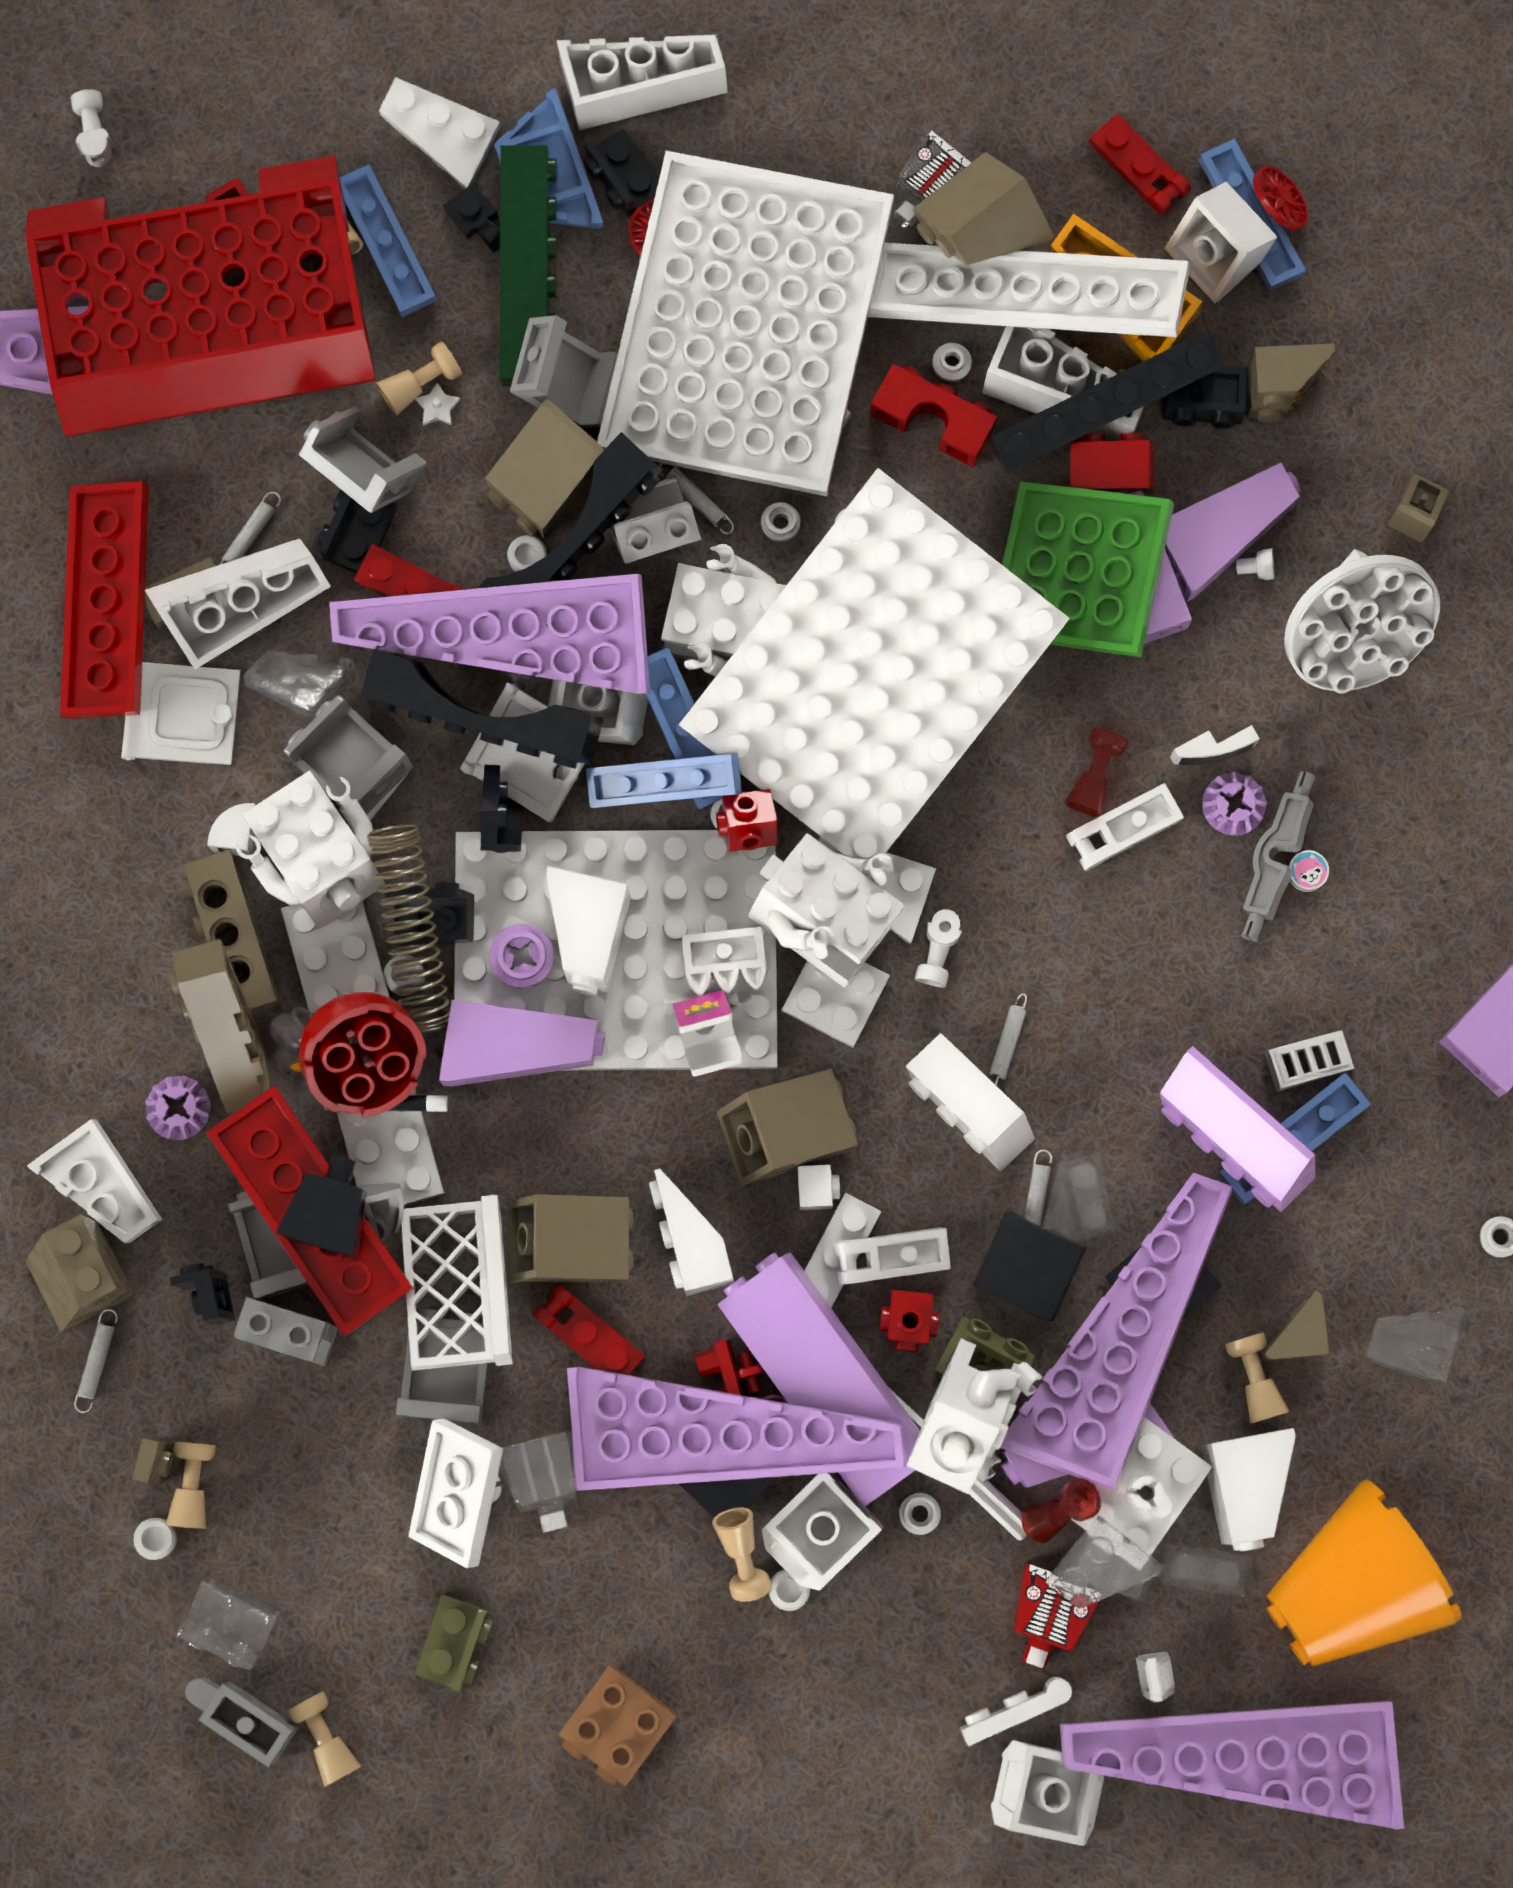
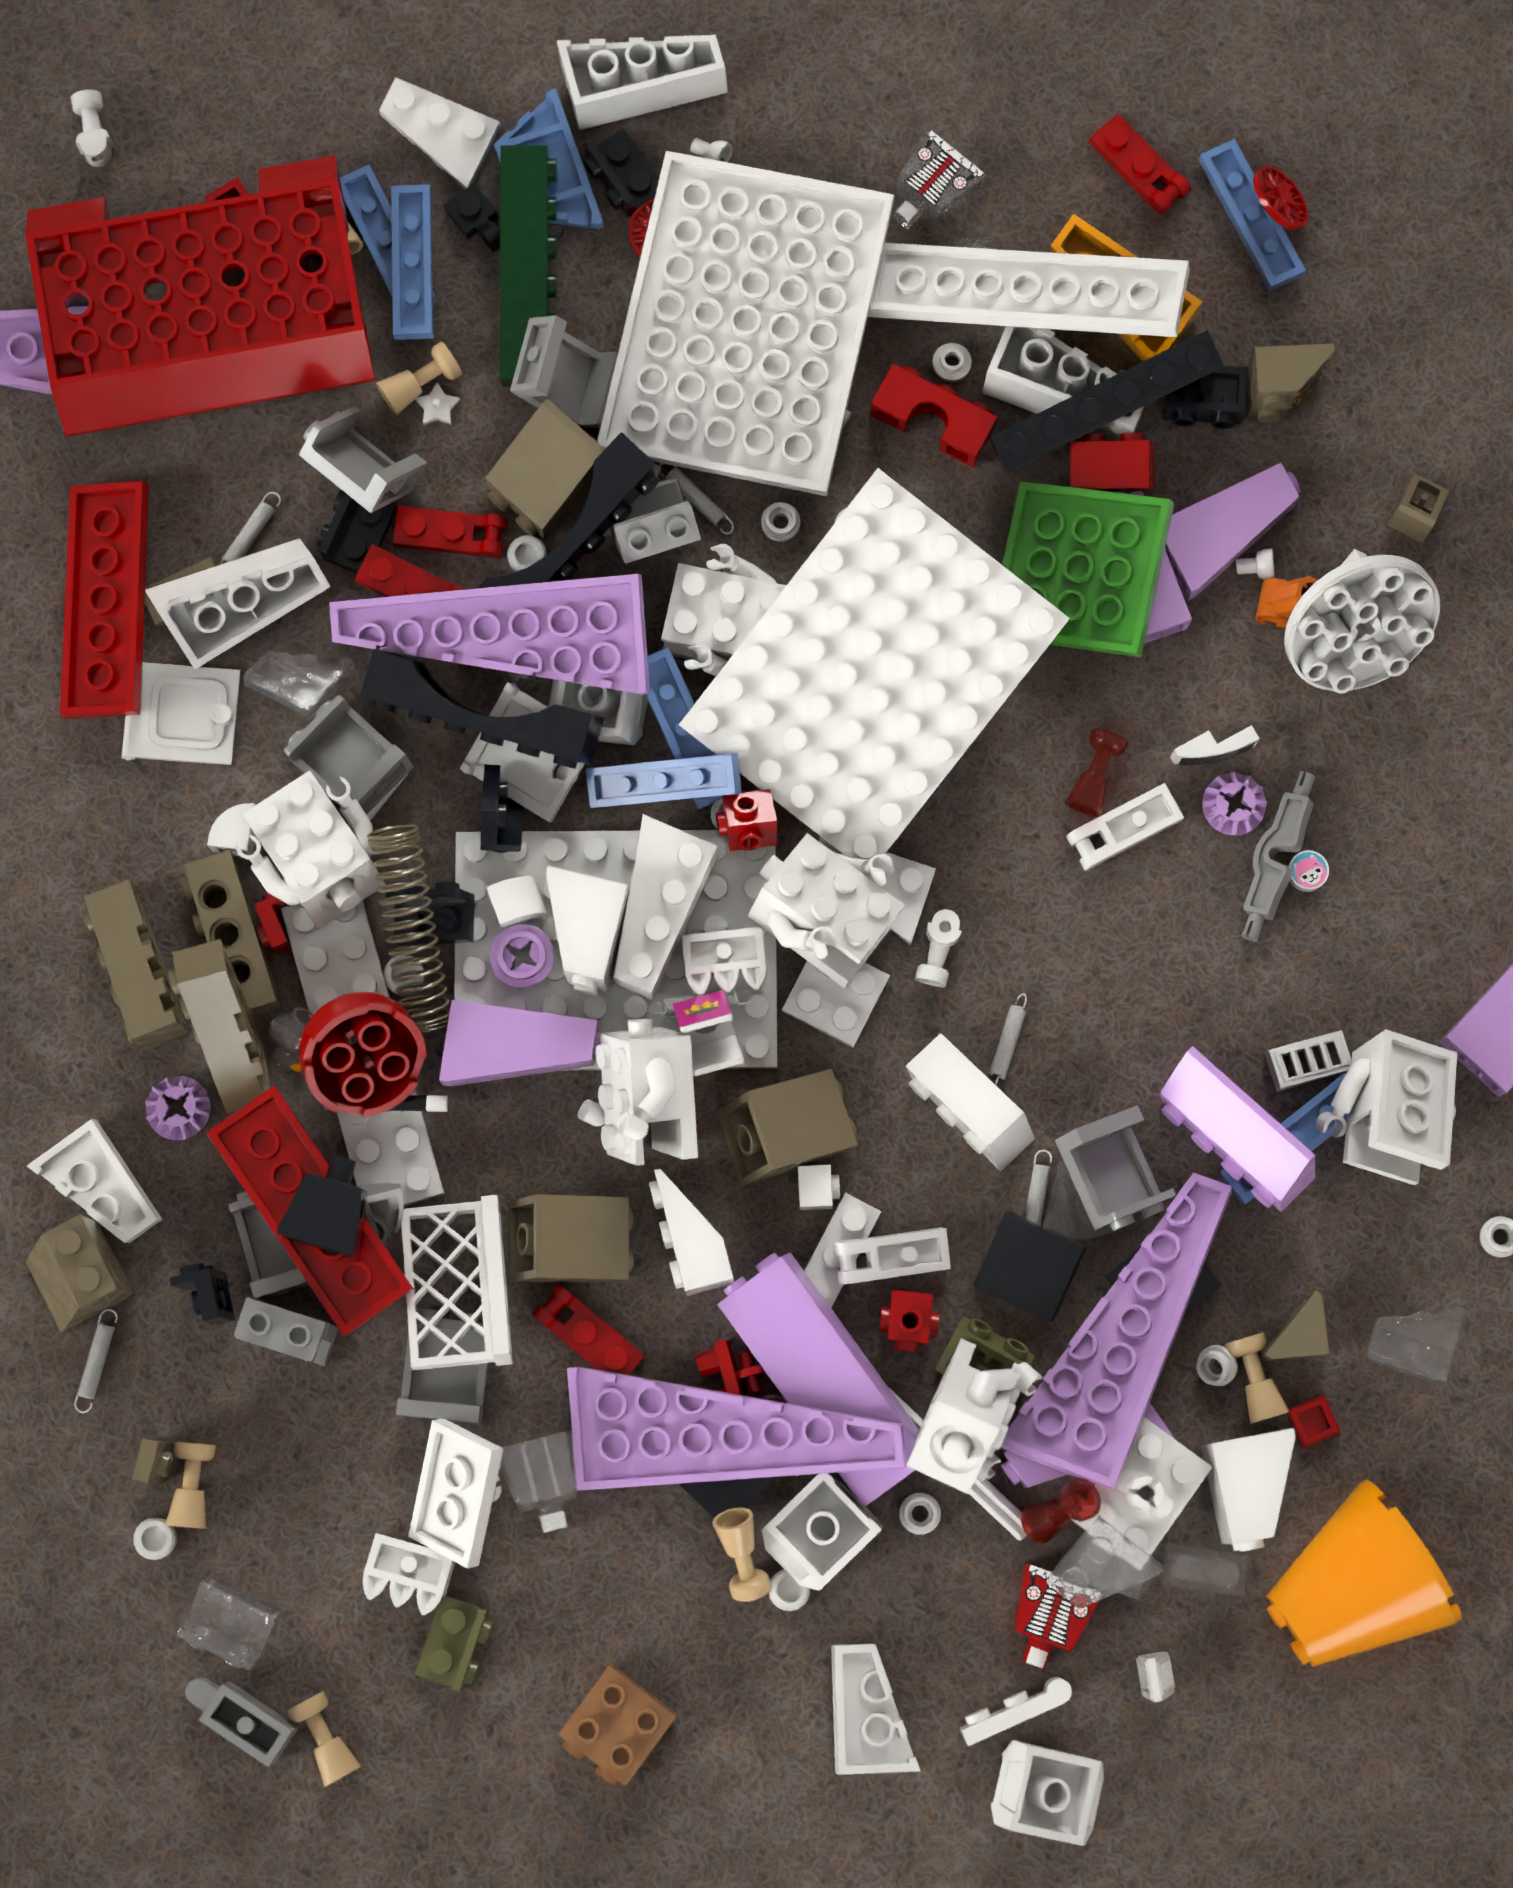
(134, 966): none -> dark tan wedge
(271, 929): none -> red bracket
(407, 1569): none -> white plate
(412, 262): none -> medium blue plate
(448, 531): none -> red plate
(516, 900): none -> white brick
(644, 1082): none -> white torso
(661, 898): none -> white wedge
(712, 151): none -> white piece
(866, 1720): none -> white wing
(983, 213): dark tan slope -> none
(1112, 1171): none -> light grey panel
(1209, 1372): none -> white plate
(1220, 240): white slope -> none
(1279, 598): none -> orange piece
(1293, 1758): lavender wing -> none
(1313, 1421): none -> red tile
(1395, 1107): none -> white torso

